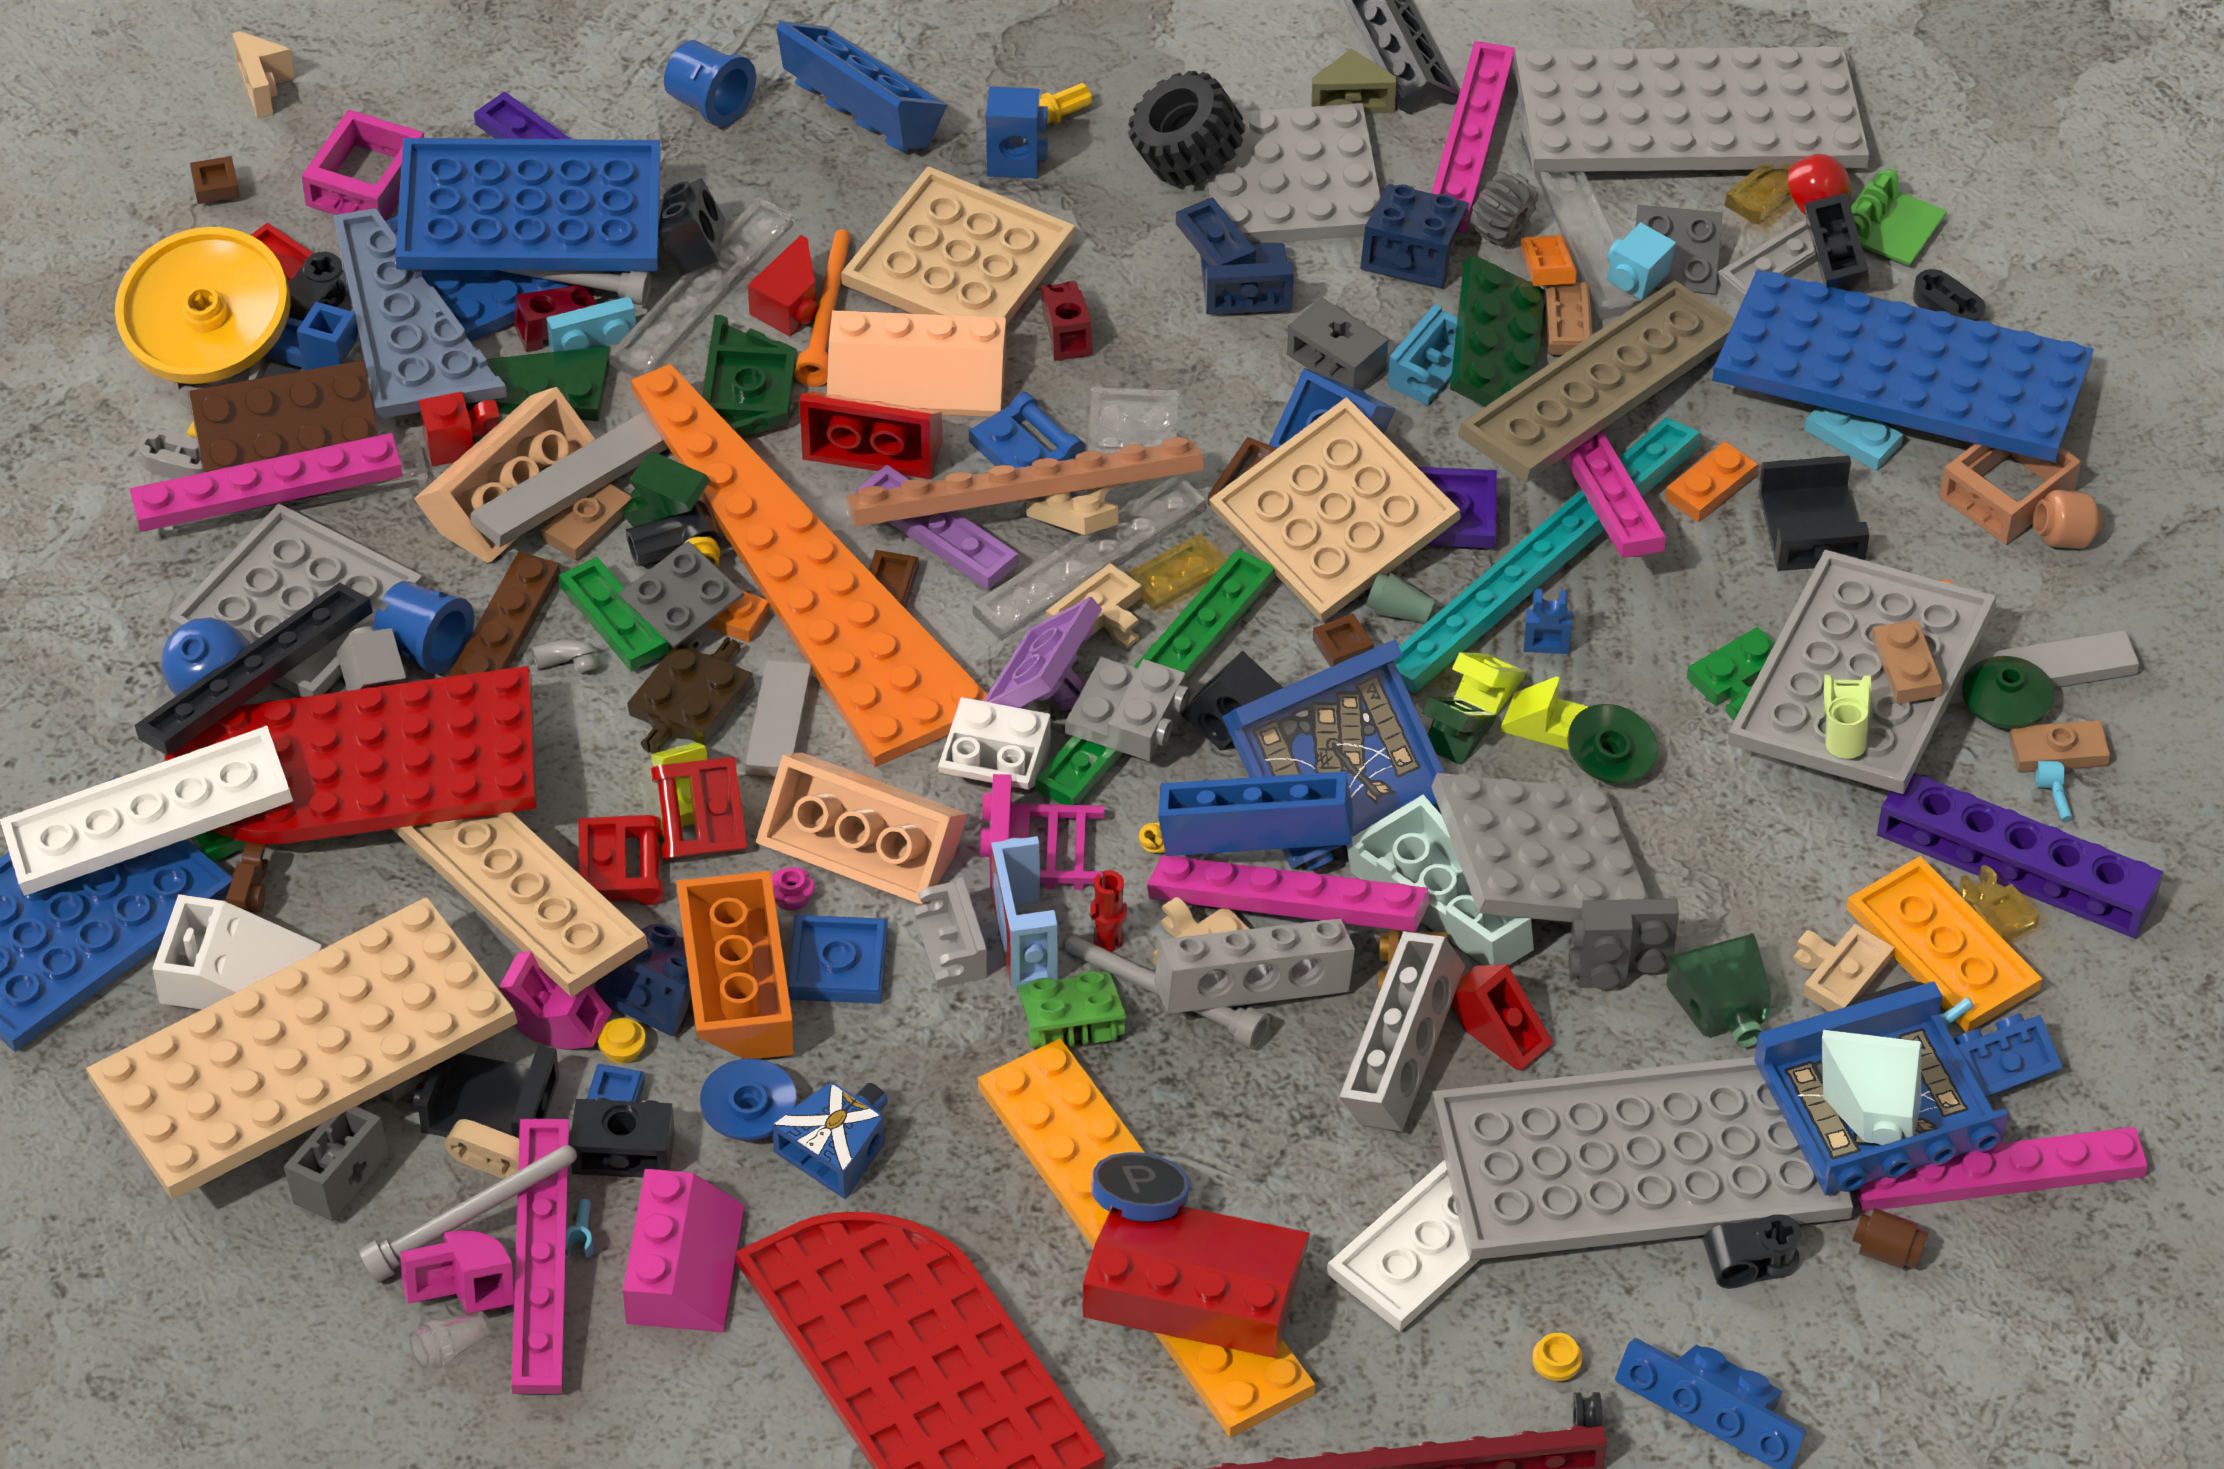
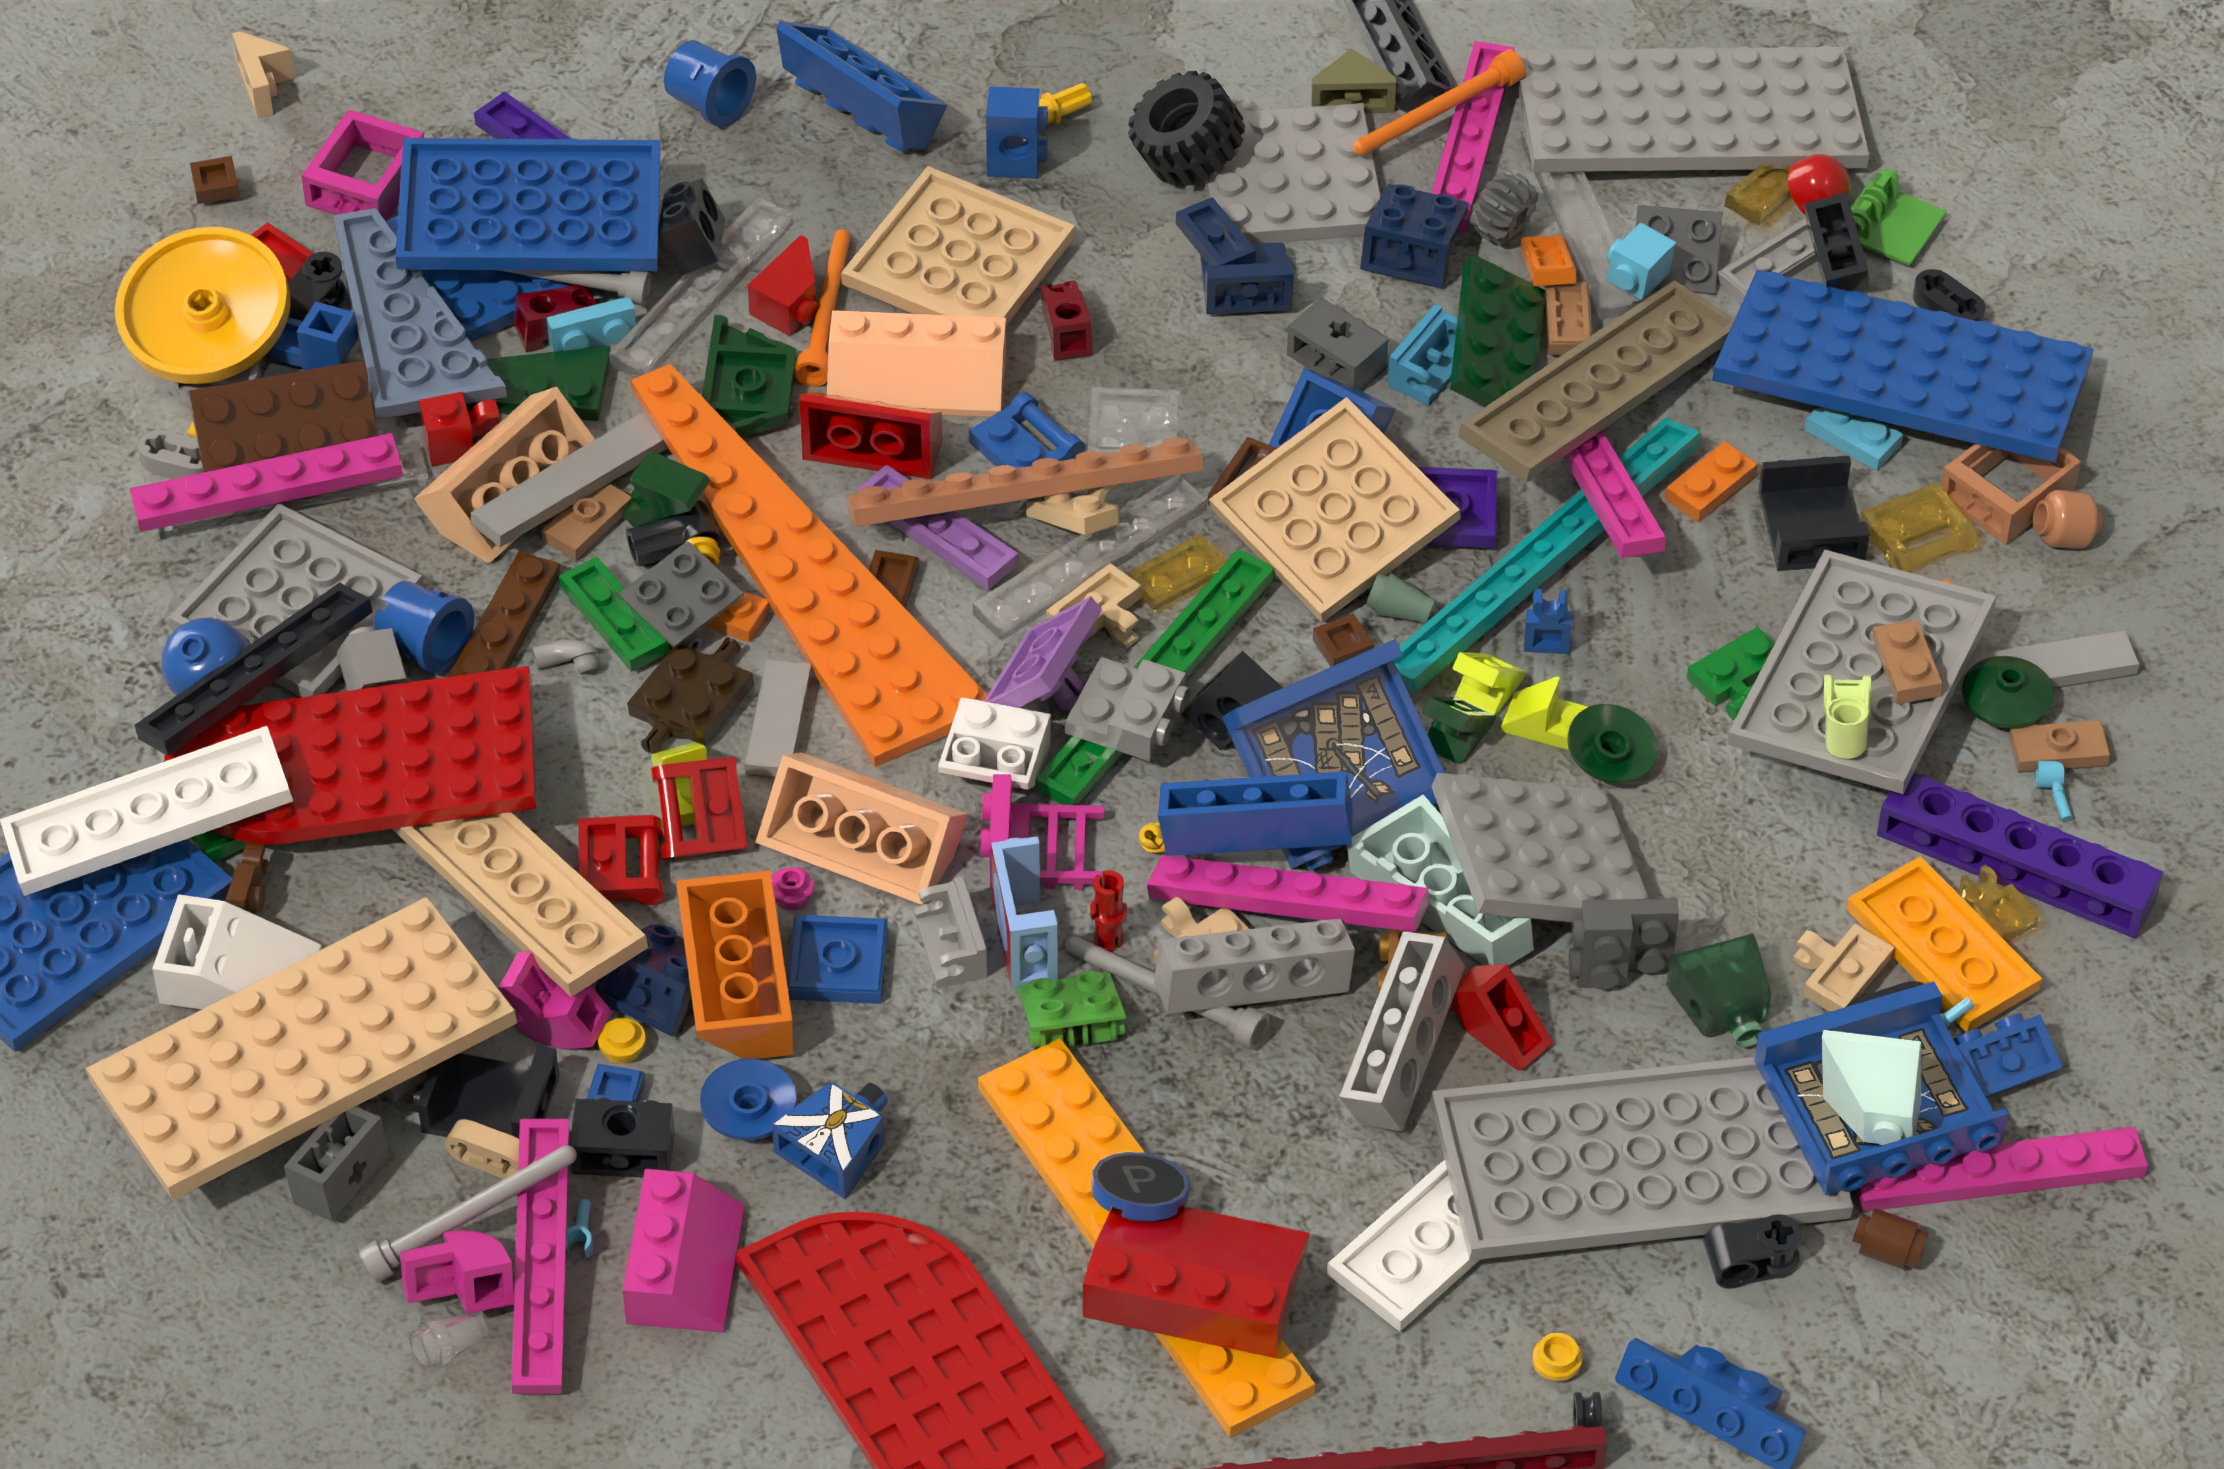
(1504, 70): none -> orange piece
(1913, 518): none -> clear yellow plate

